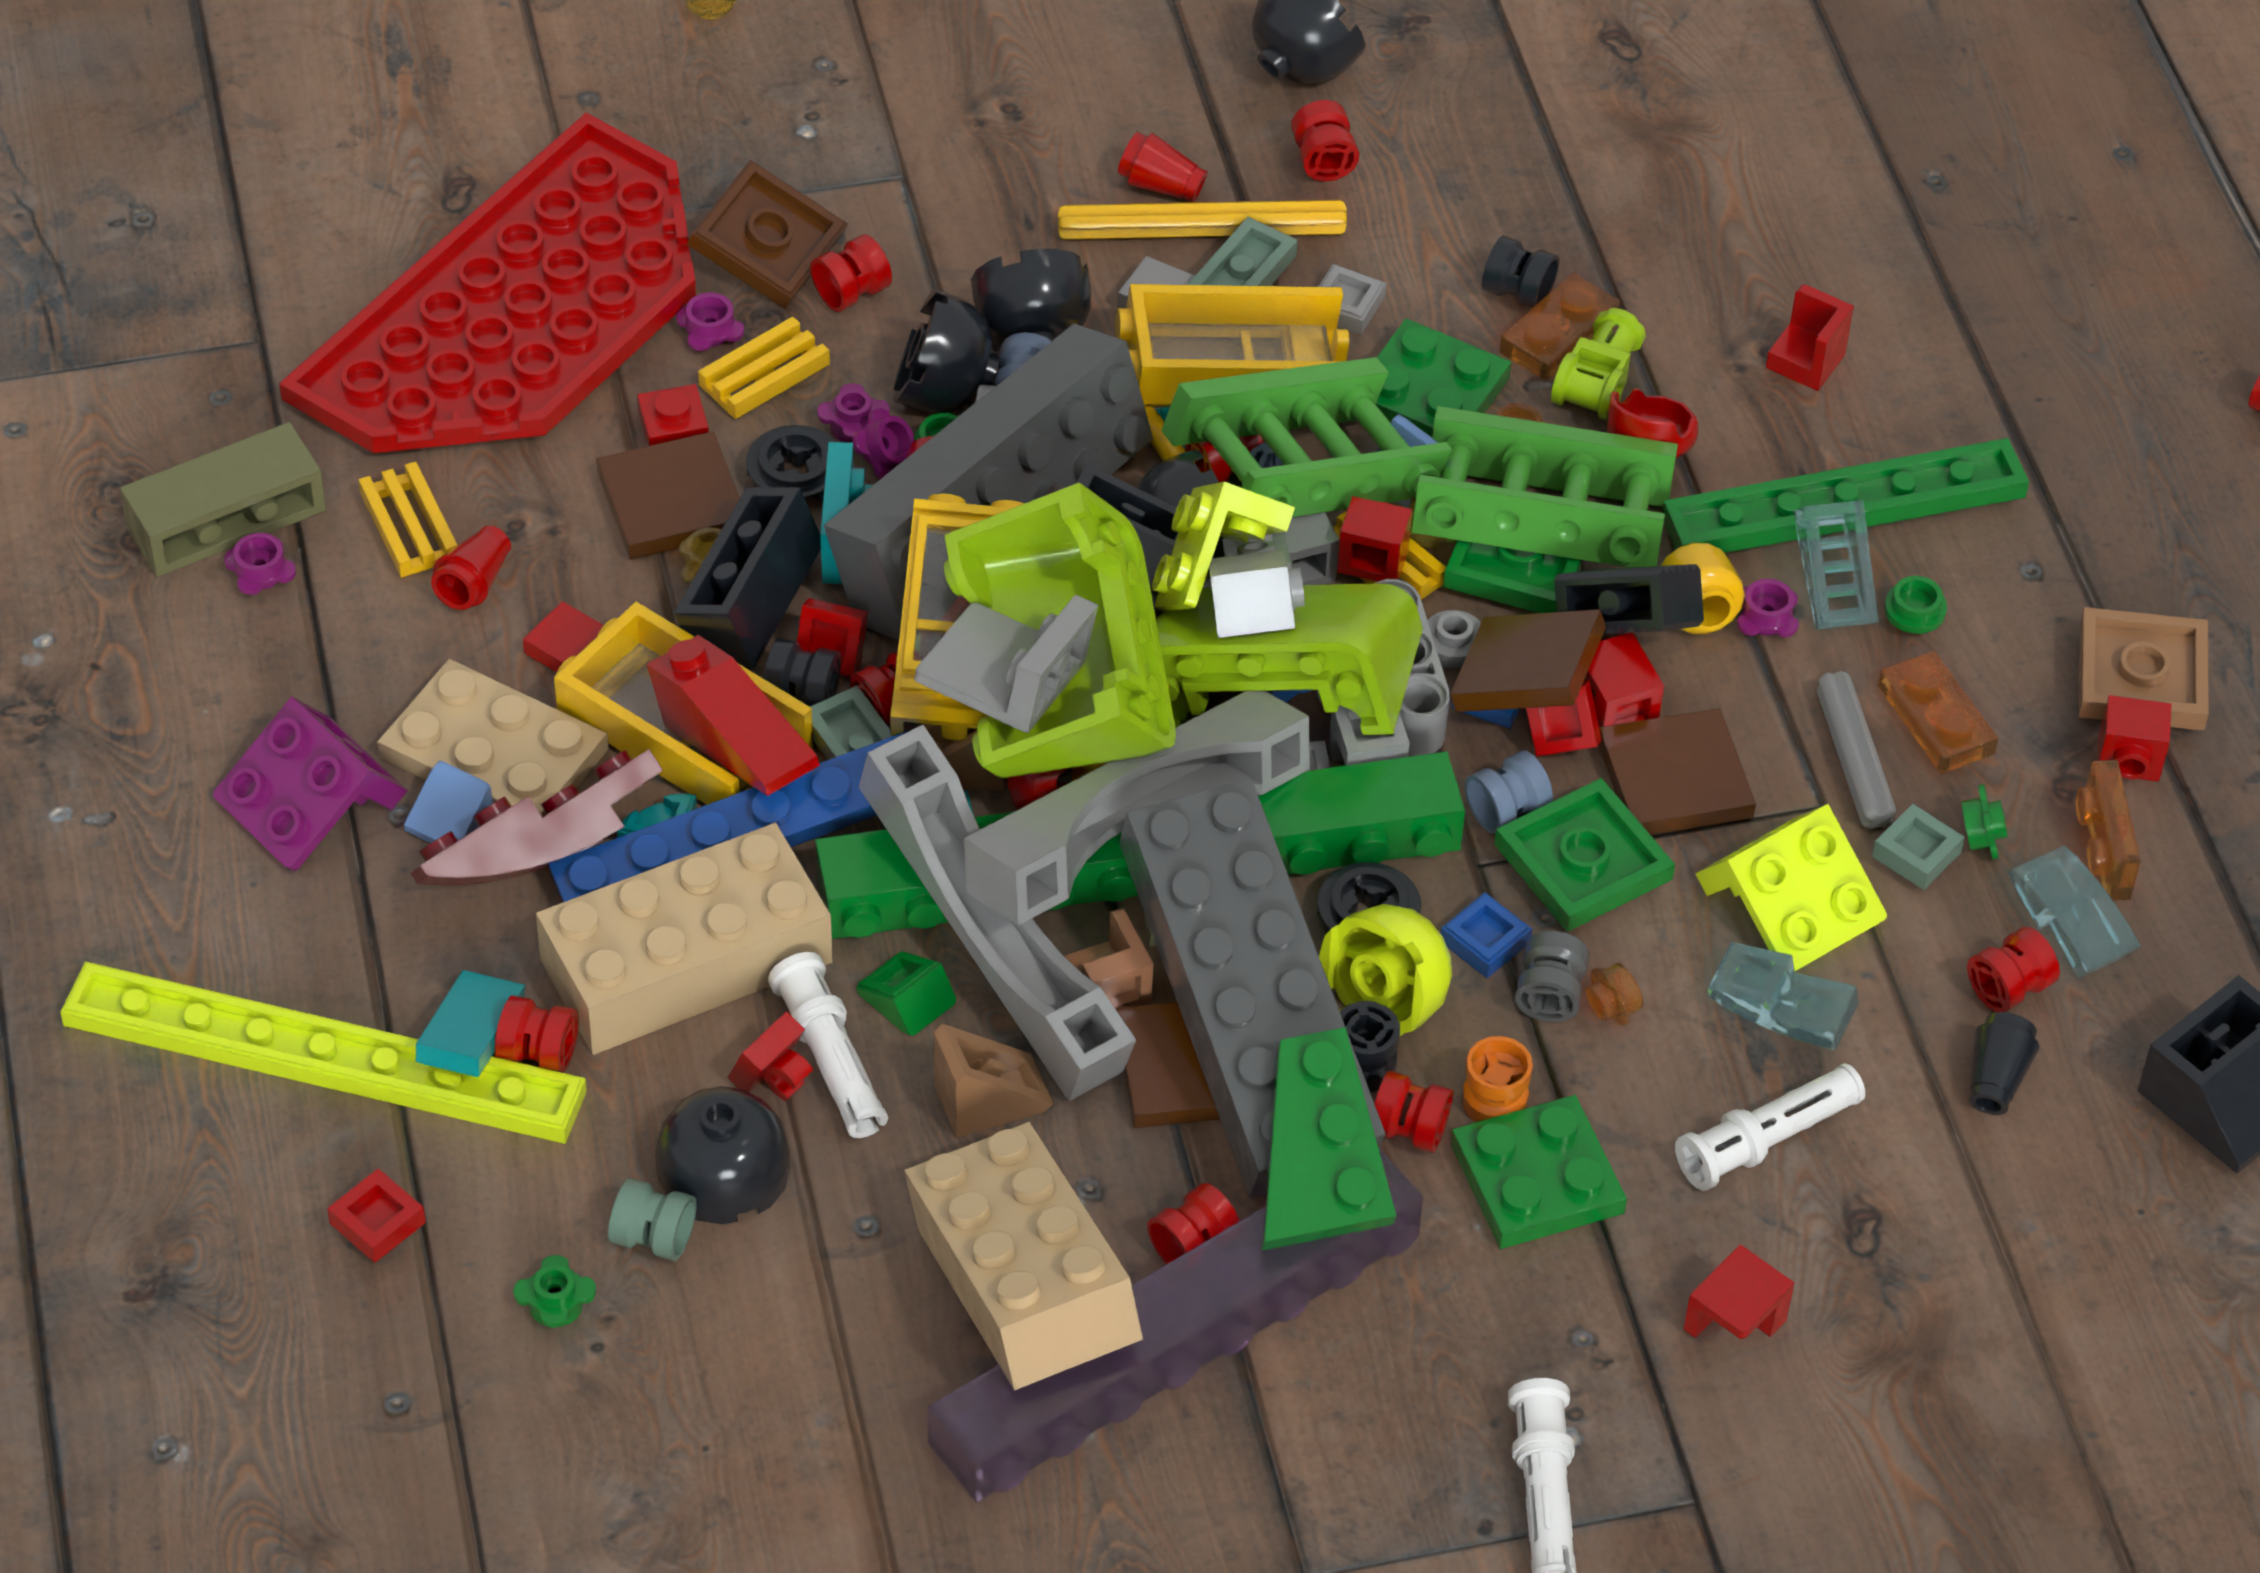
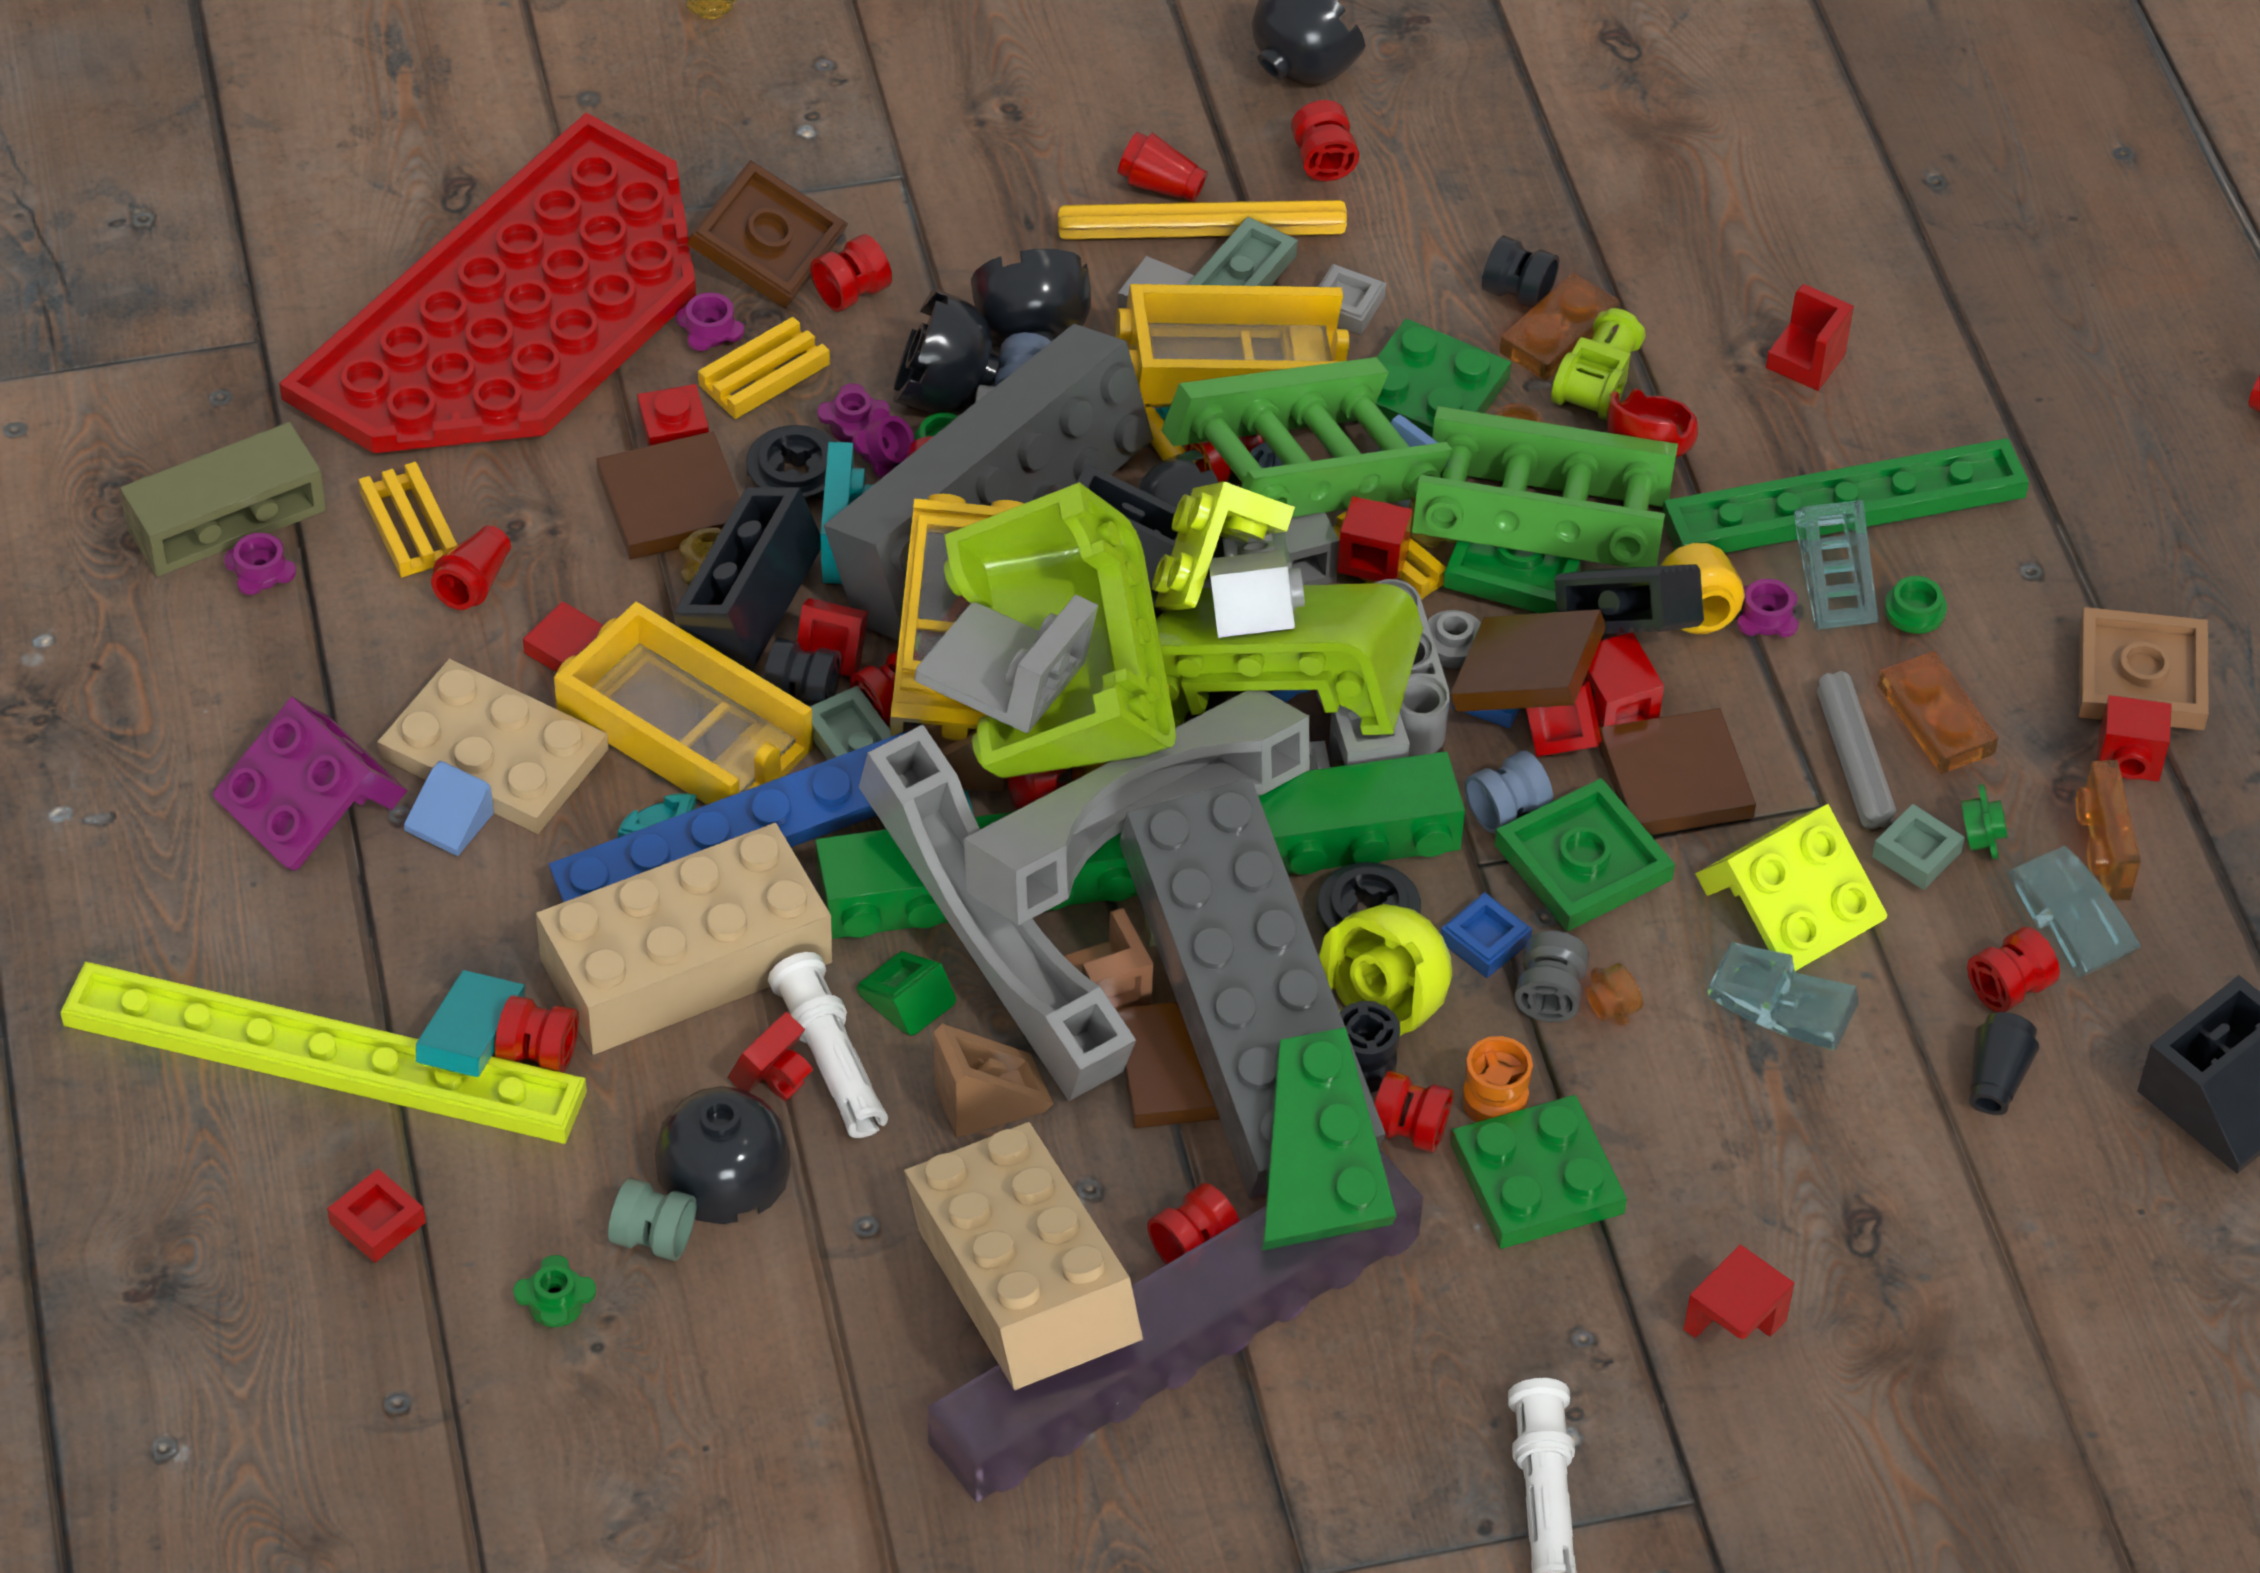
(520, 841): slope -> none
(727, 716): red slope -> none
(1750, 1134): white pin -> none

